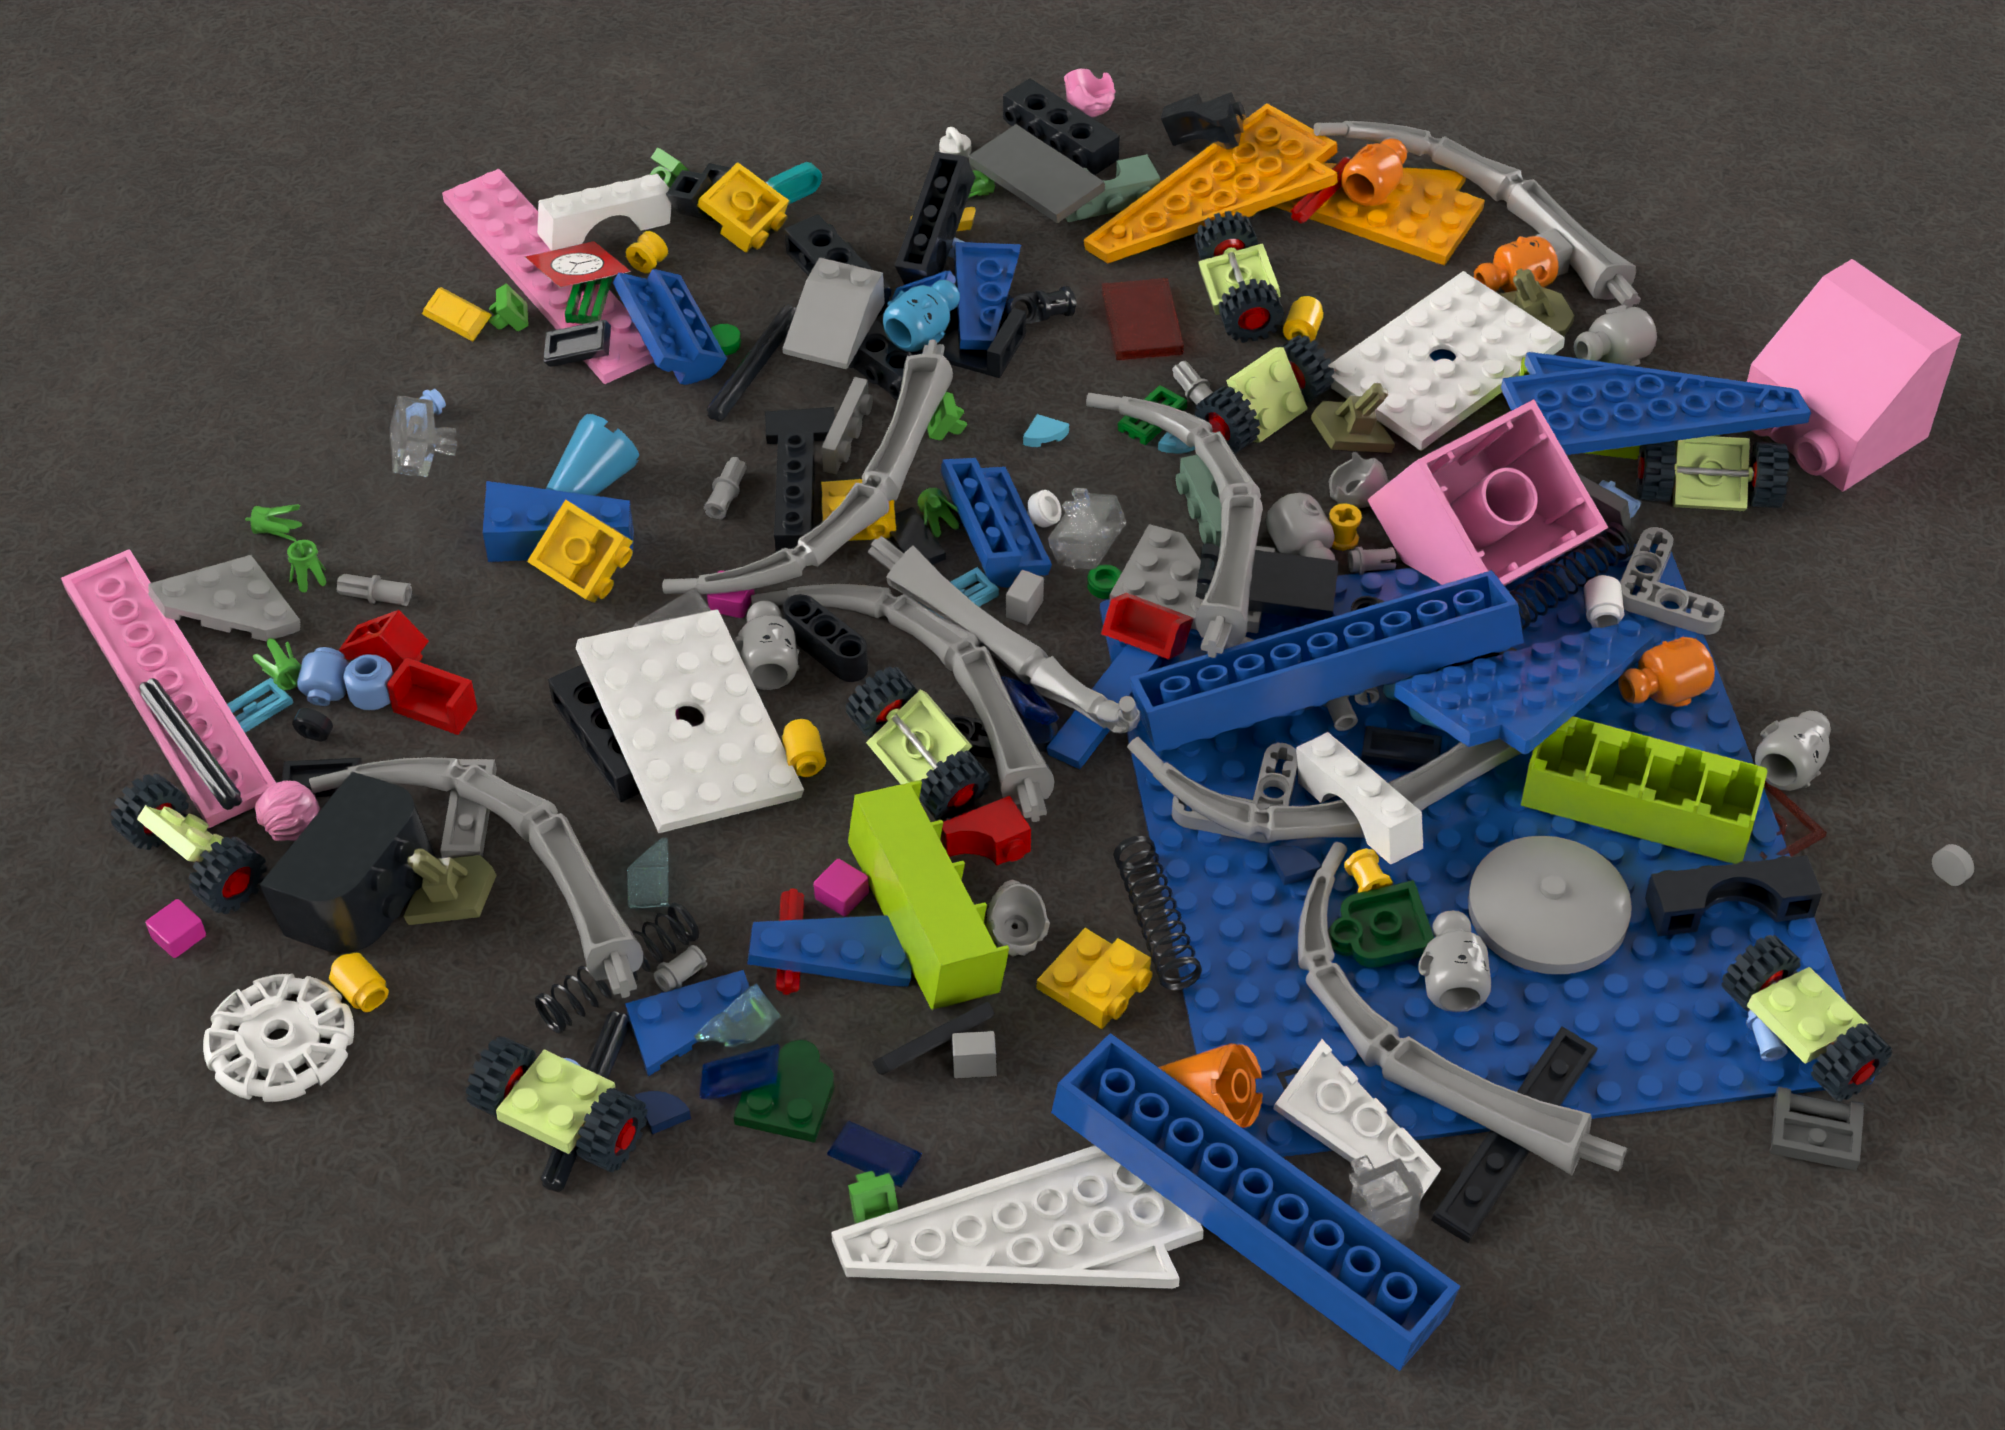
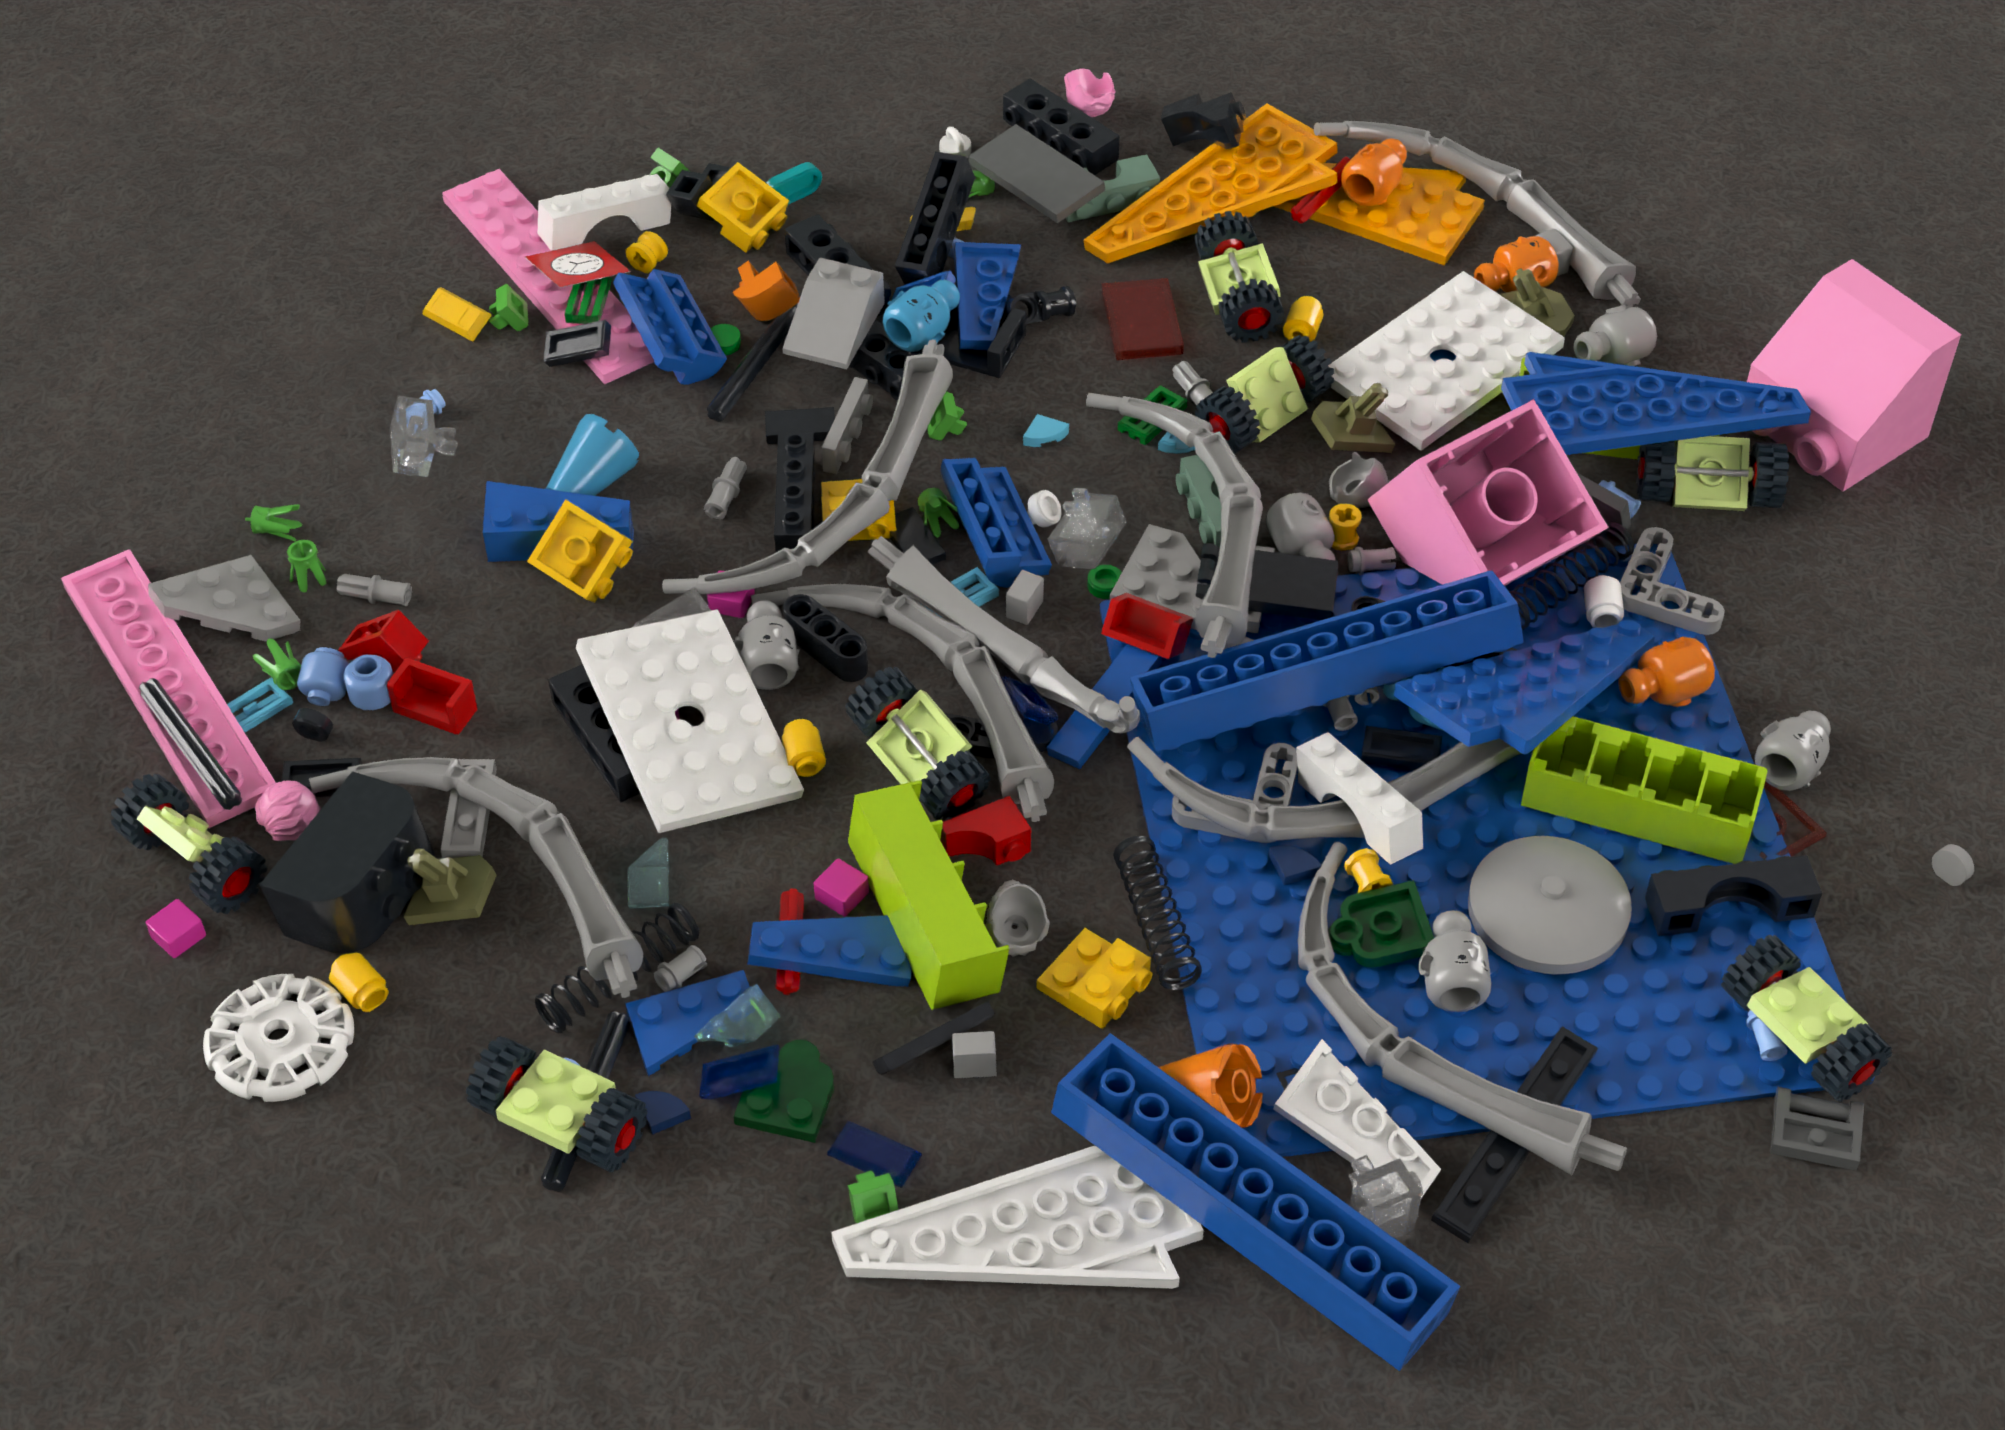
(767, 292): none -> orange brick

